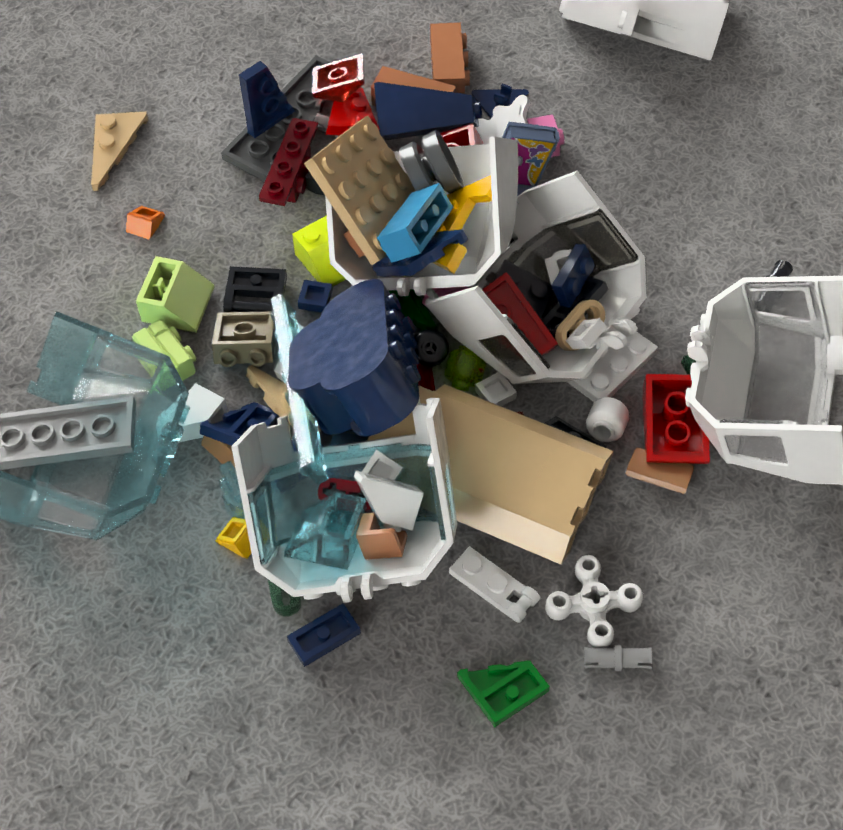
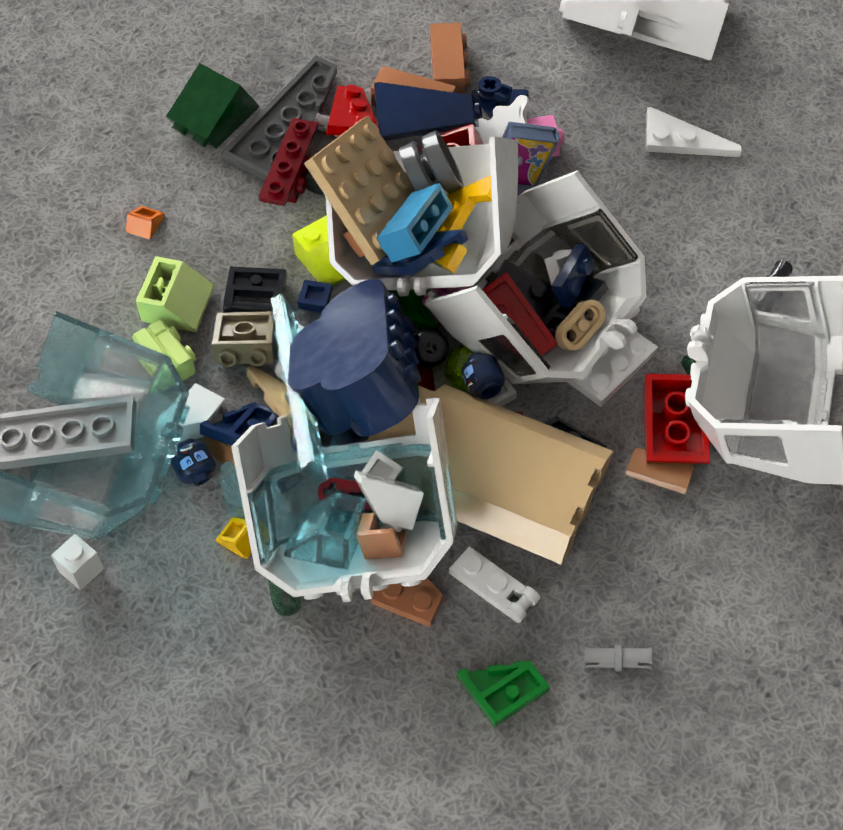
(77, 562): none -> white brick
(111, 142): tan wing -> none
(193, 462): none -> dark blue head
(210, 107): none -> dark green slope
(262, 99): dark blue wing -> none
(323, 634): dark blue plate -> none
(338, 79): clear red slope -> none
(413, 602): none -> nougat wing
(483, 375): none -> dark blue head
(488, 87): none -> dark blue bush
(586, 334): white plate -> none
(604, 600): white gear -> none
(607, 419): white head -> none
(673, 135): none -> white wing

